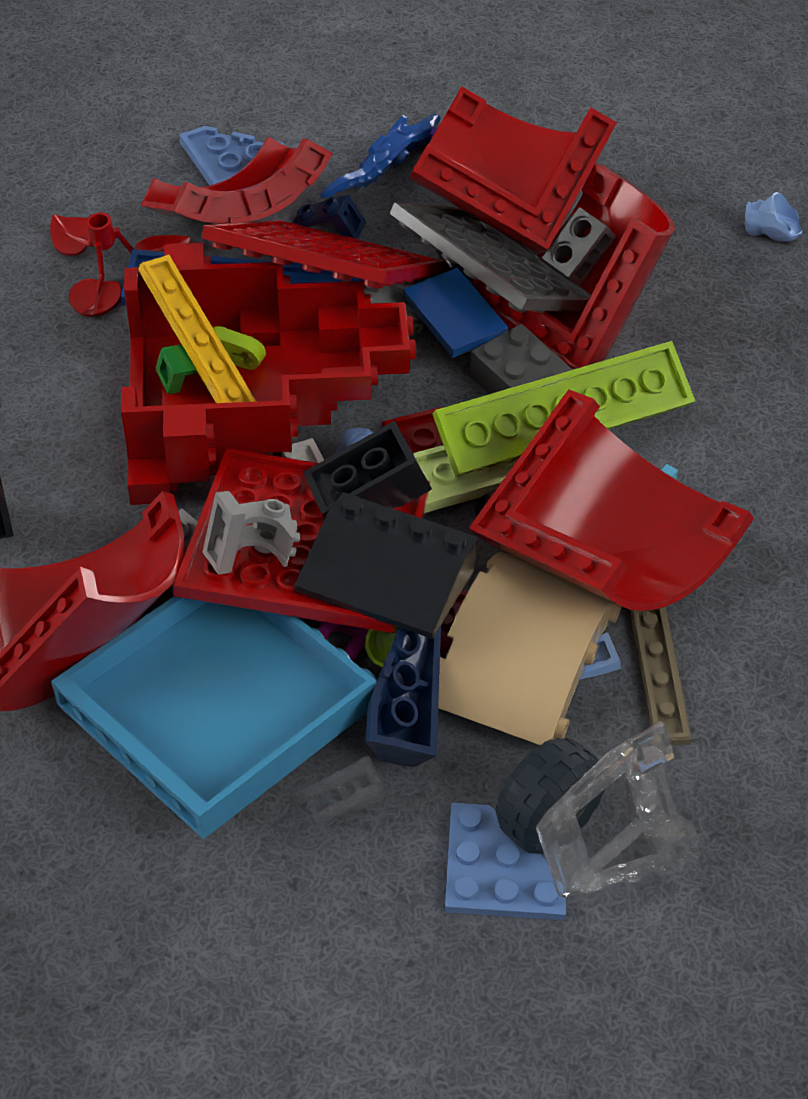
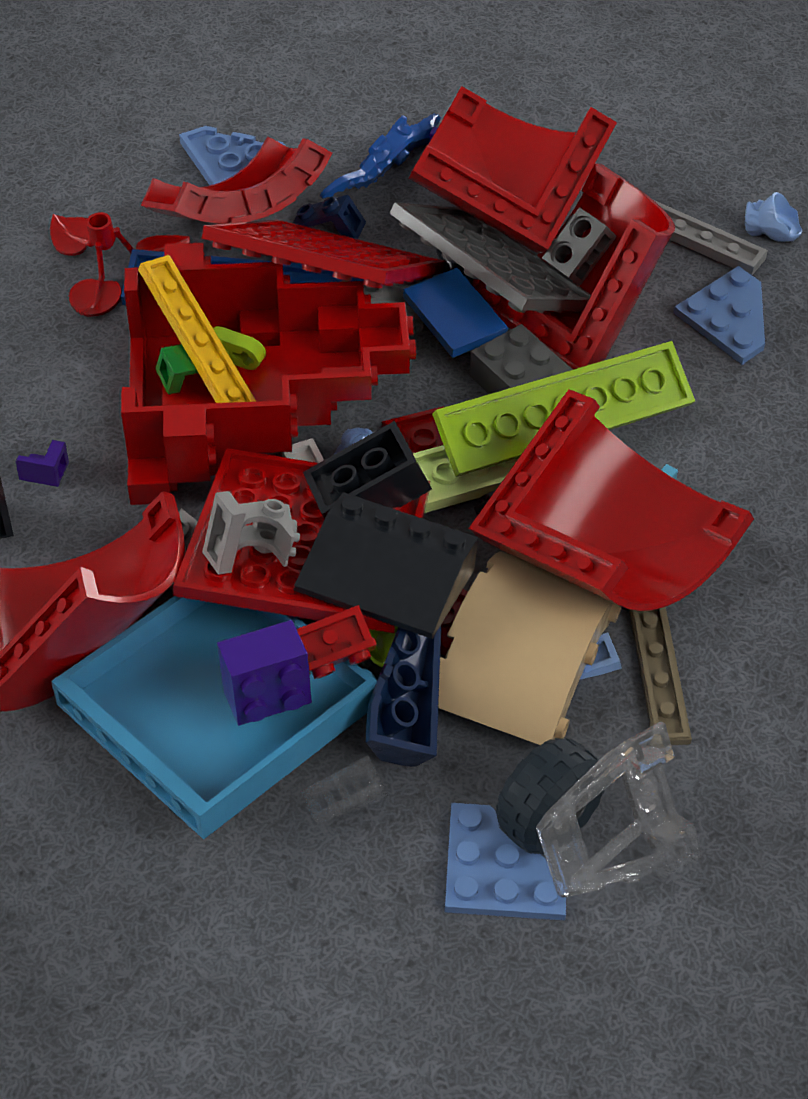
(44, 469): none -> dark purple panel
(265, 672): none -> dark purple brick
(336, 640): none -> red bracket
(715, 242): none -> light grey plate
(728, 314): none -> medium blue plate

